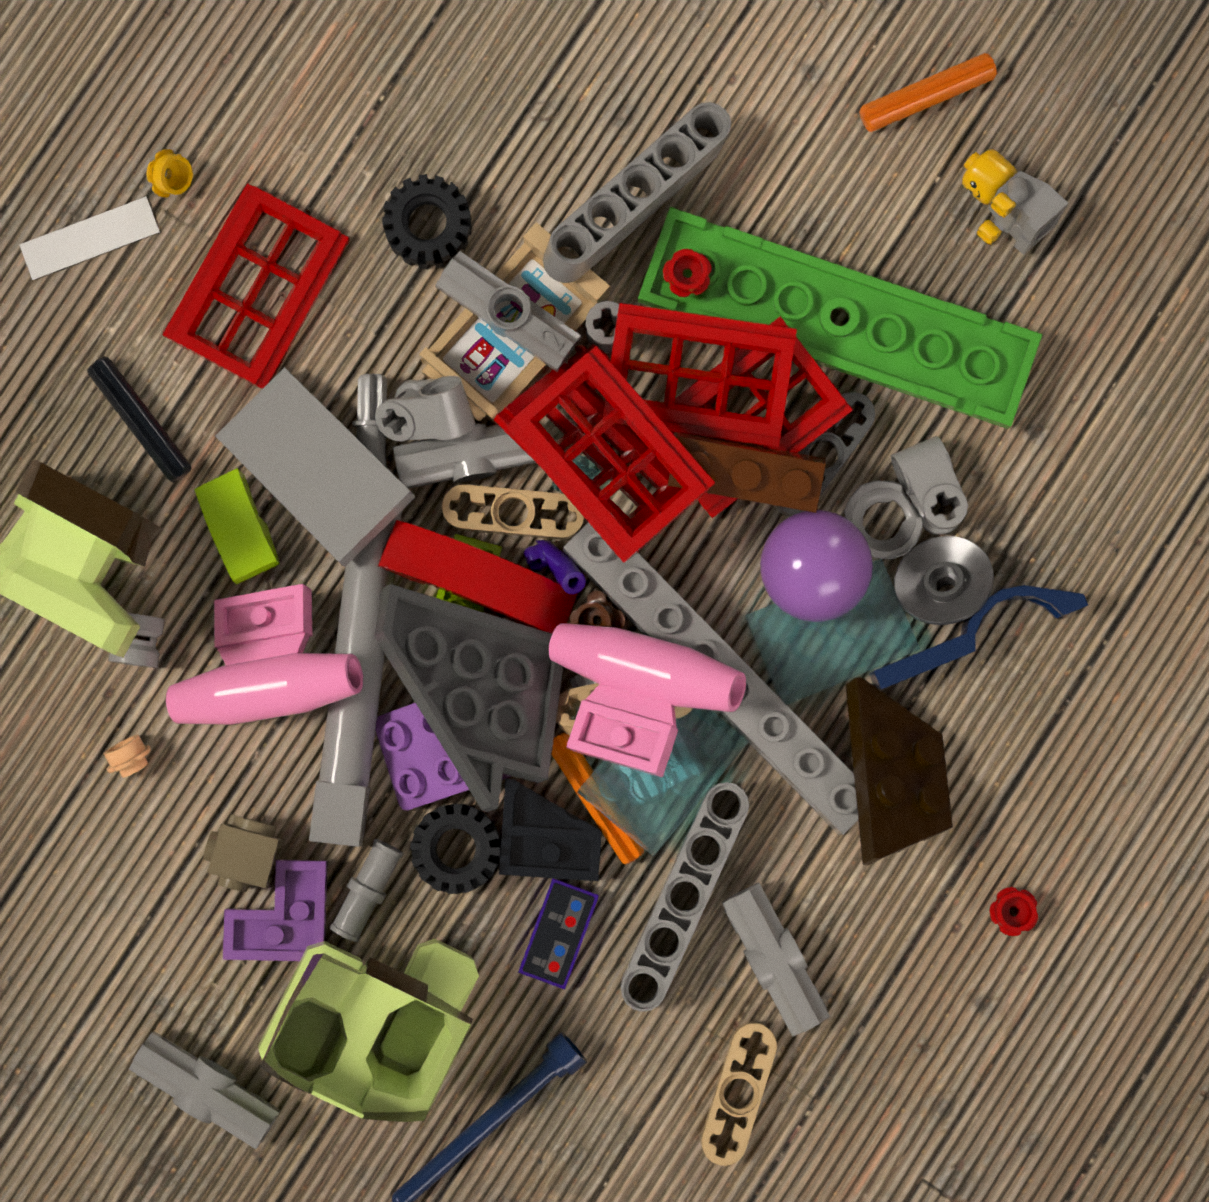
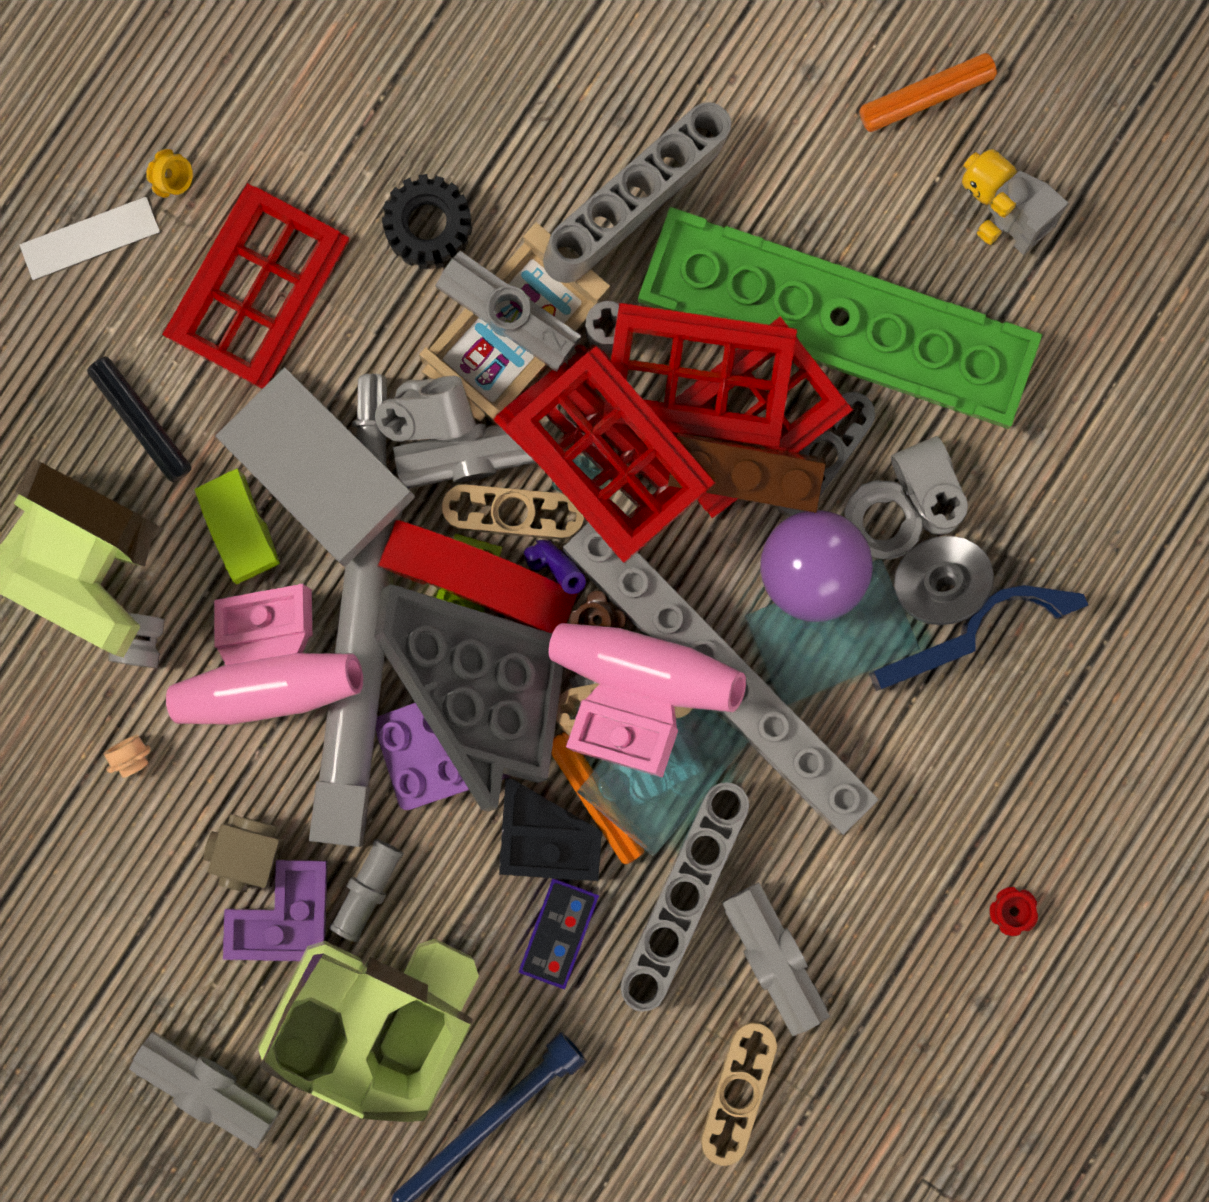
(425, 848): black tyre -> none
(691, 260): red plate -> none
(896, 774): dark brown wing -> none

